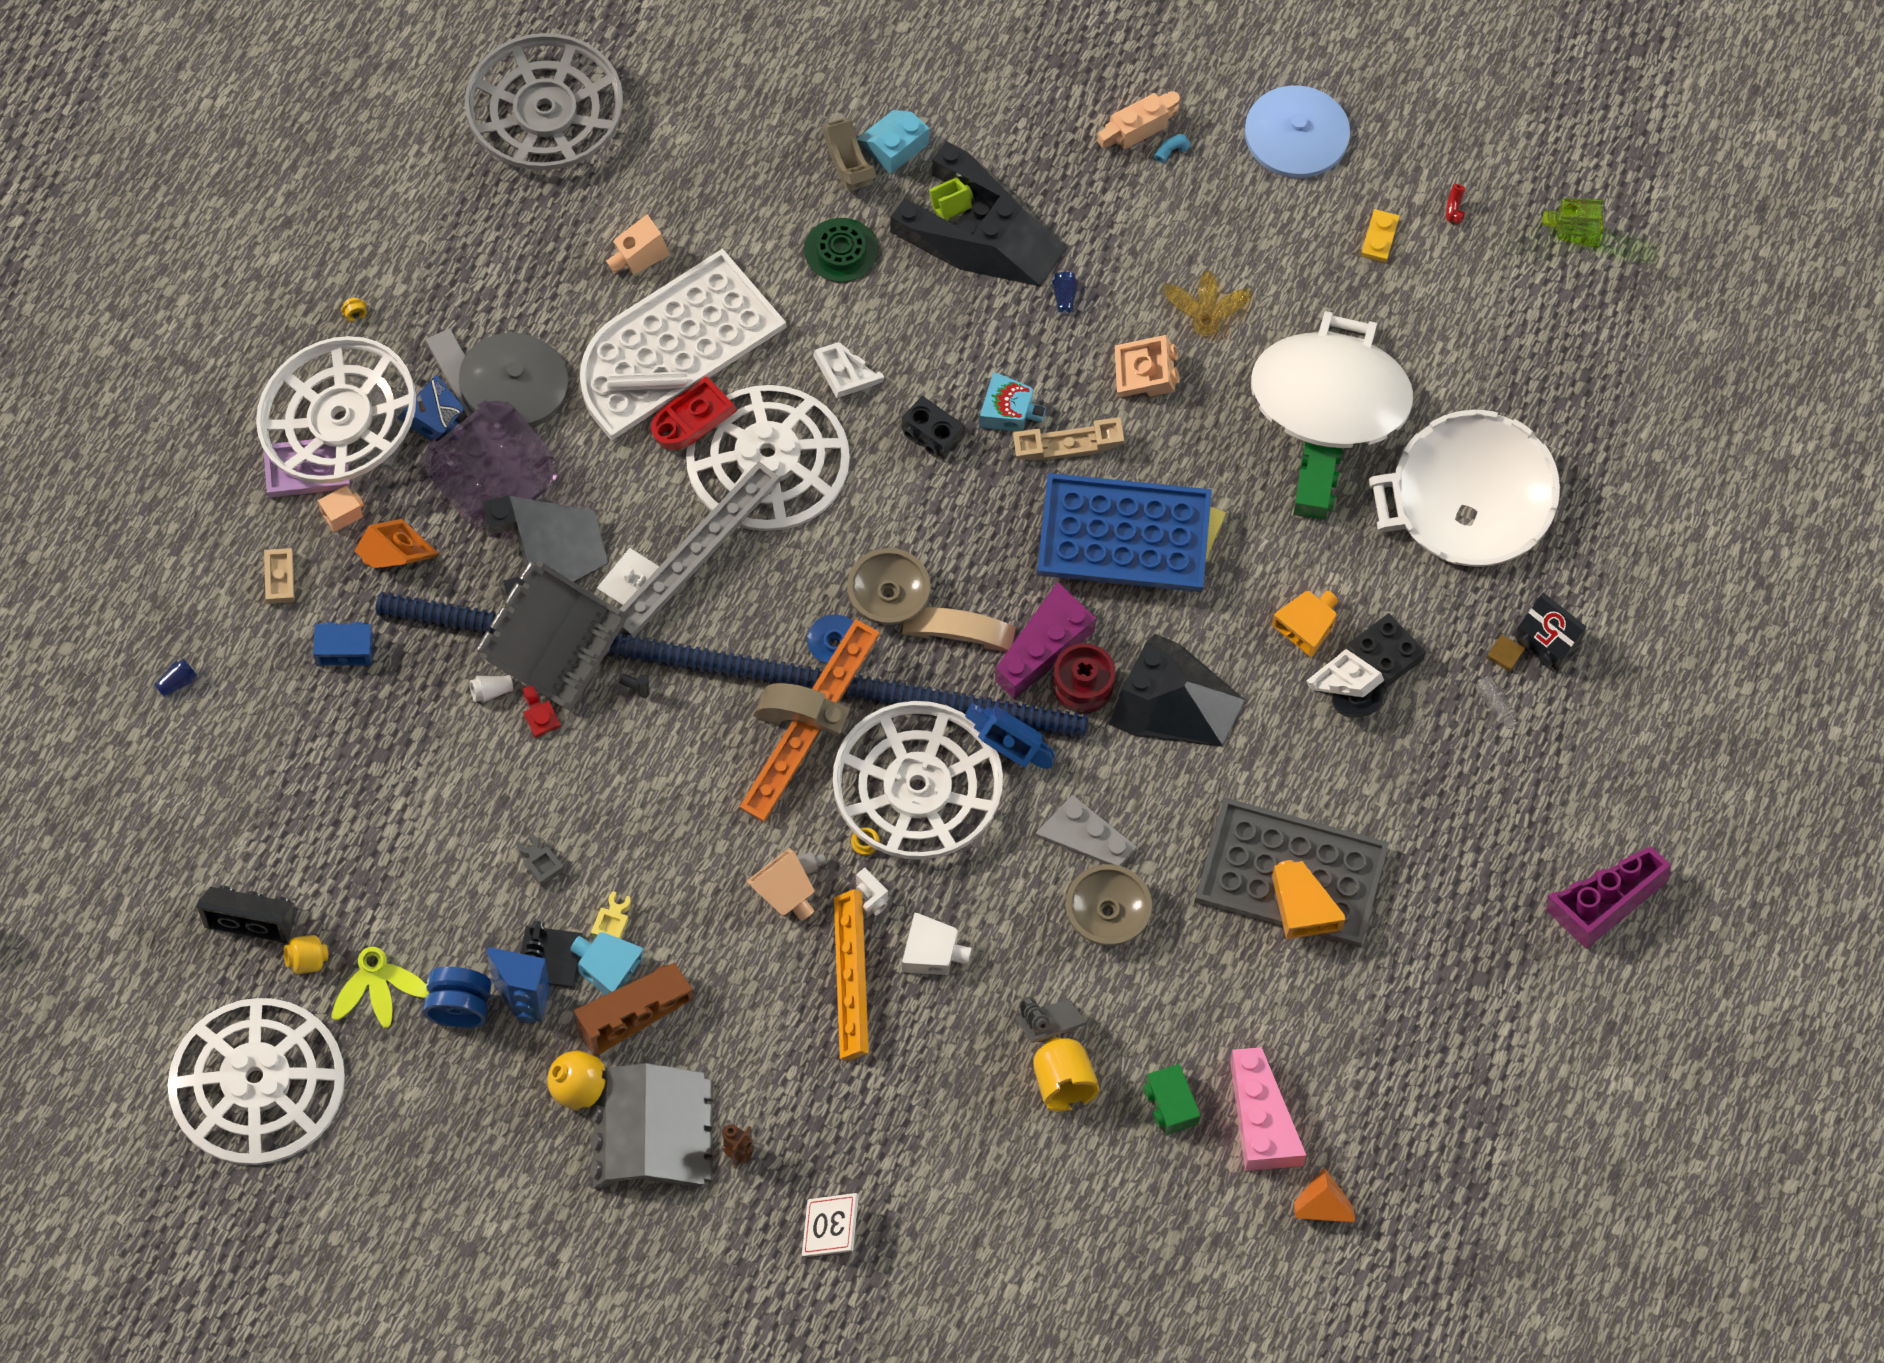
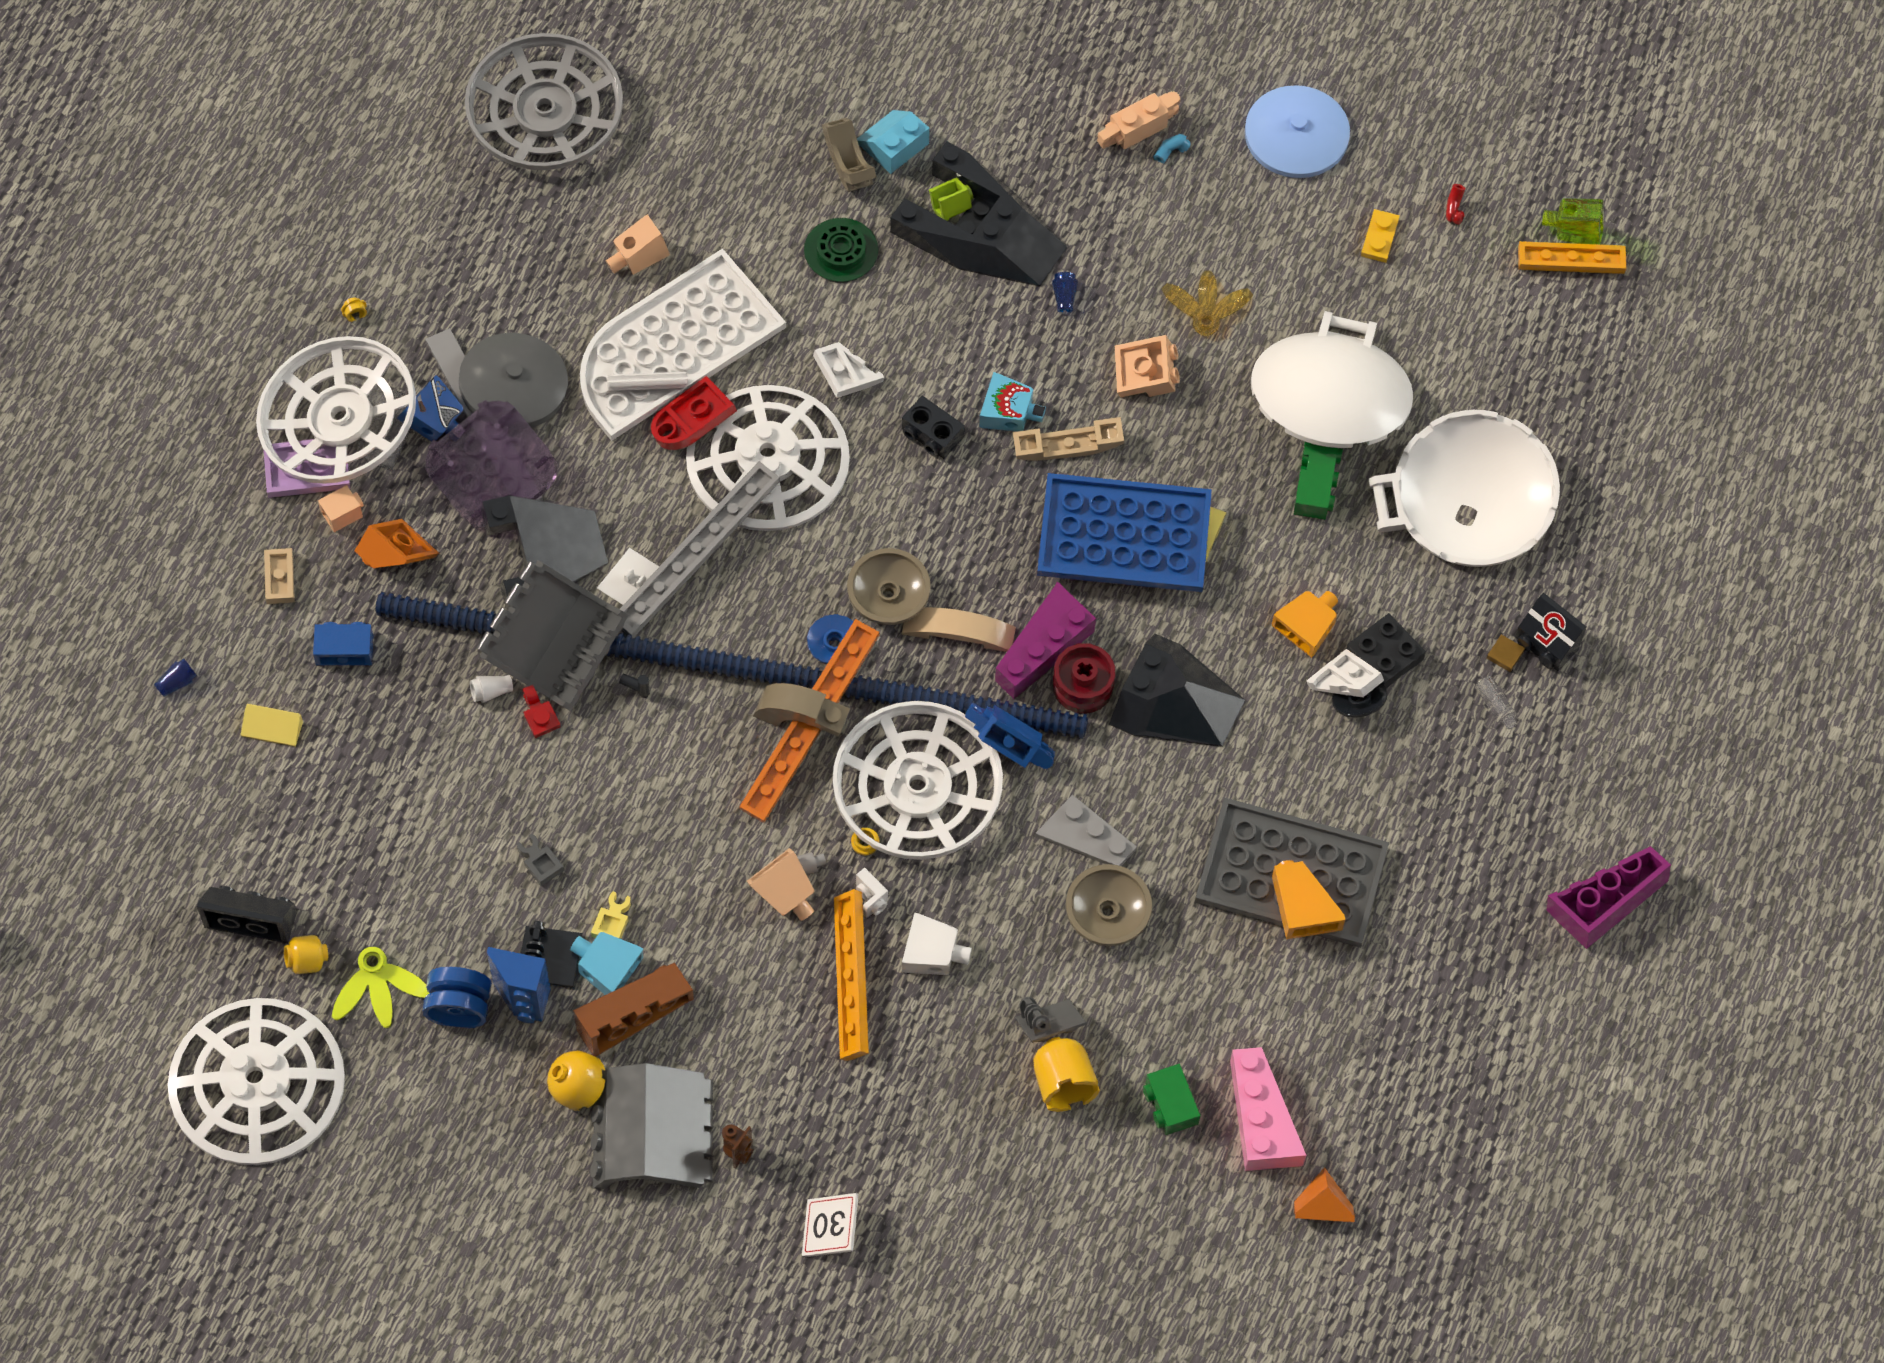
(271, 725): none -> light yellow slope
(1572, 257): none -> light orange plate

